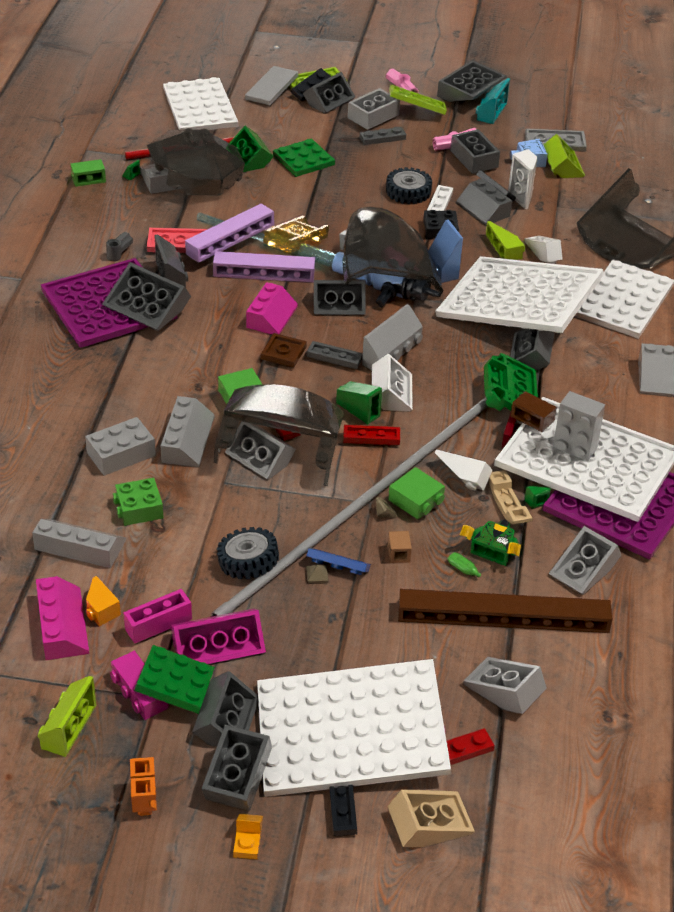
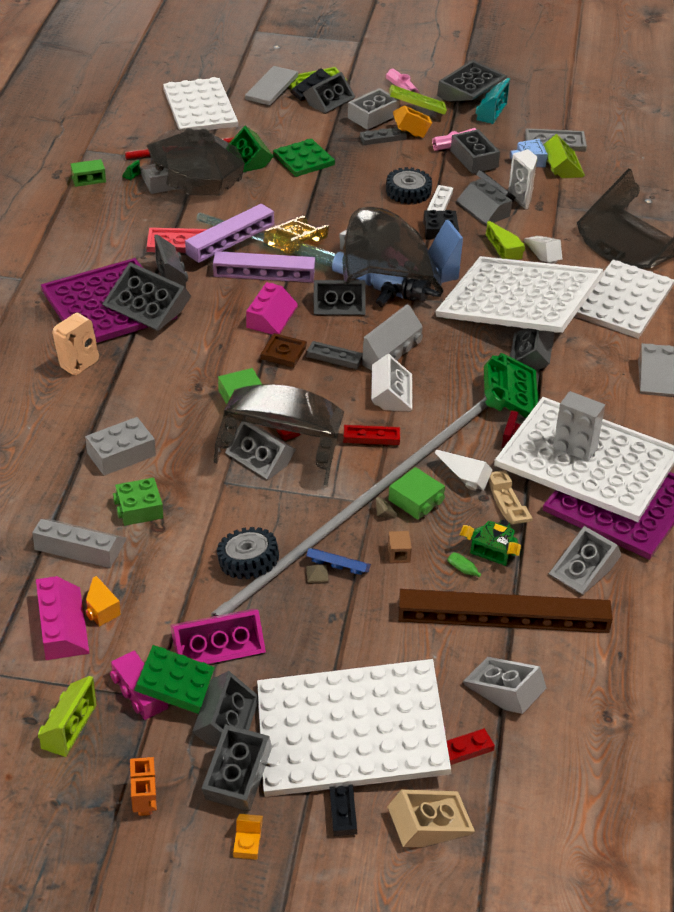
(75, 343): none -> light nougat axle
(116, 246): dark grey piece -> none
(157, 615): dark pink brick -> none
(186, 433): light grey slope -> none
(360, 400): green slope -> none
(412, 121): none -> light orange slope
(533, 411): reddish brown brick -> none
(536, 496): green slope -> none

